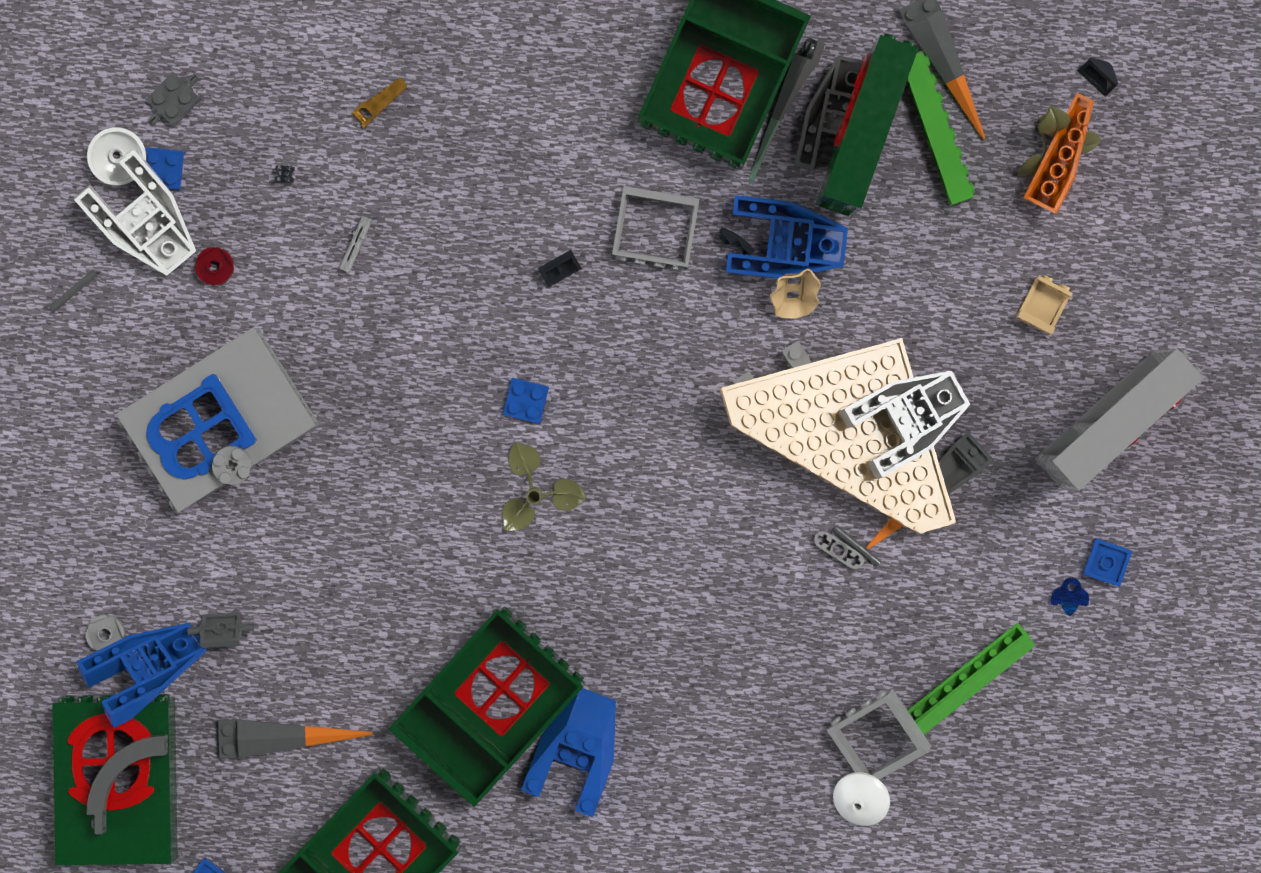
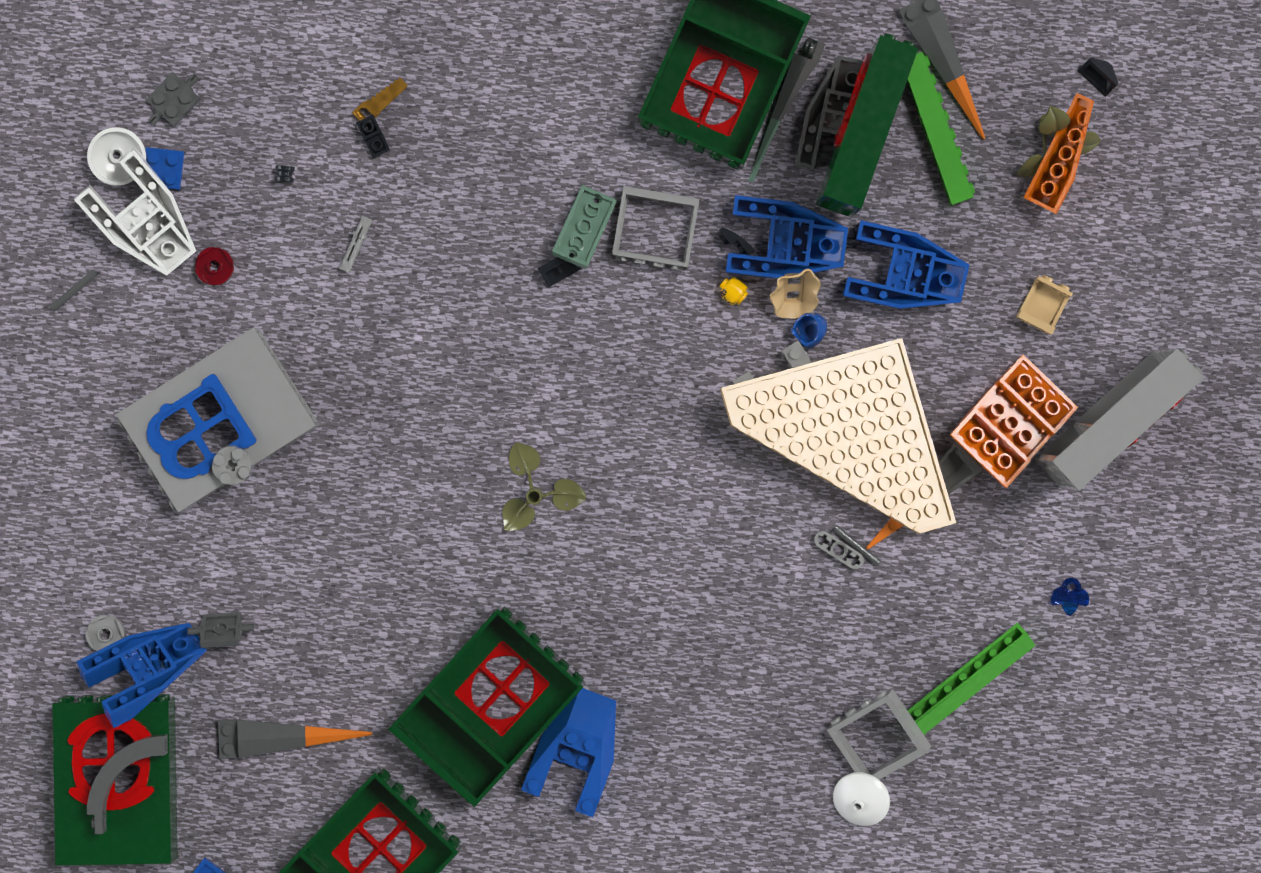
(373, 136): none -> black slope
(526, 400): blue plate -> none
(584, 227): none -> sand green piece
(733, 290): none -> yellow head
(811, 329): none -> blue hair
(917, 272): none -> blue wedge
(919, 410): wedge -> none
(1013, 420): none -> orange slope
(1107, 562): blue plate -> none

